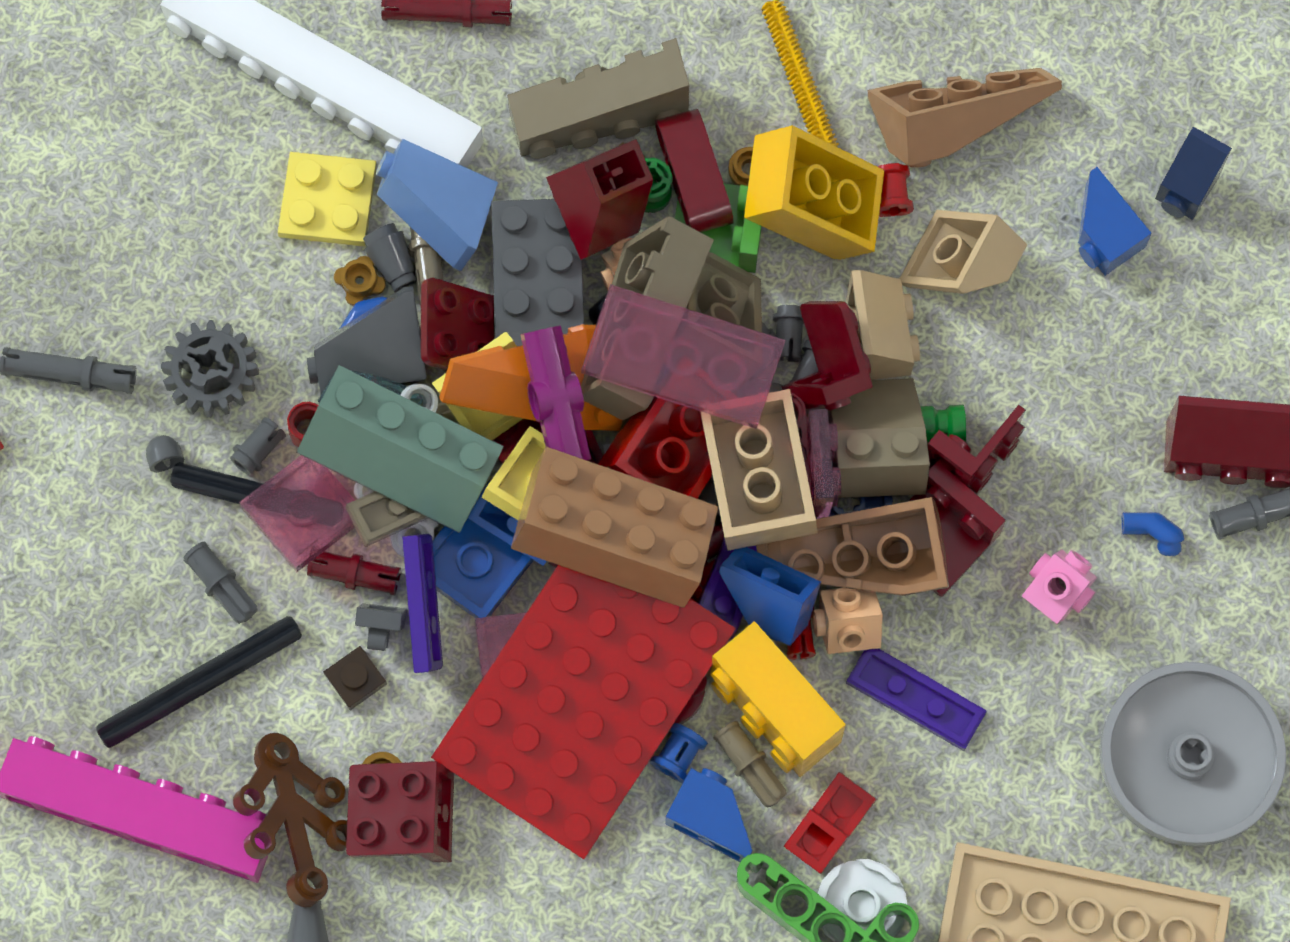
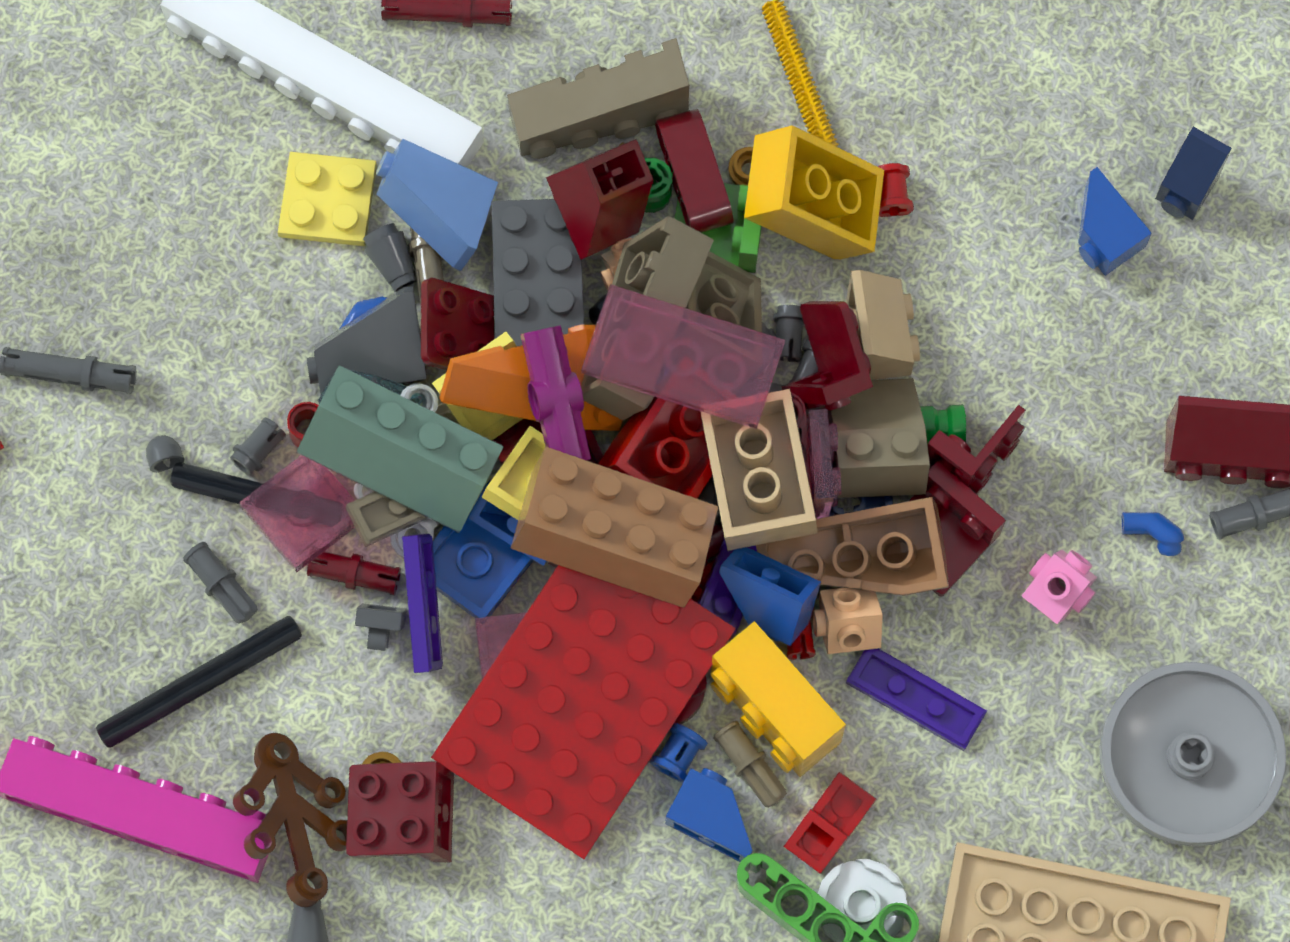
(202, 385): dark grey gear -> none
(355, 678): dark brown plate -> none
(359, 268): pearl gold plate -> none
(938, 122): medium nougat wedge -> none
(963, 253): tan slope -> none

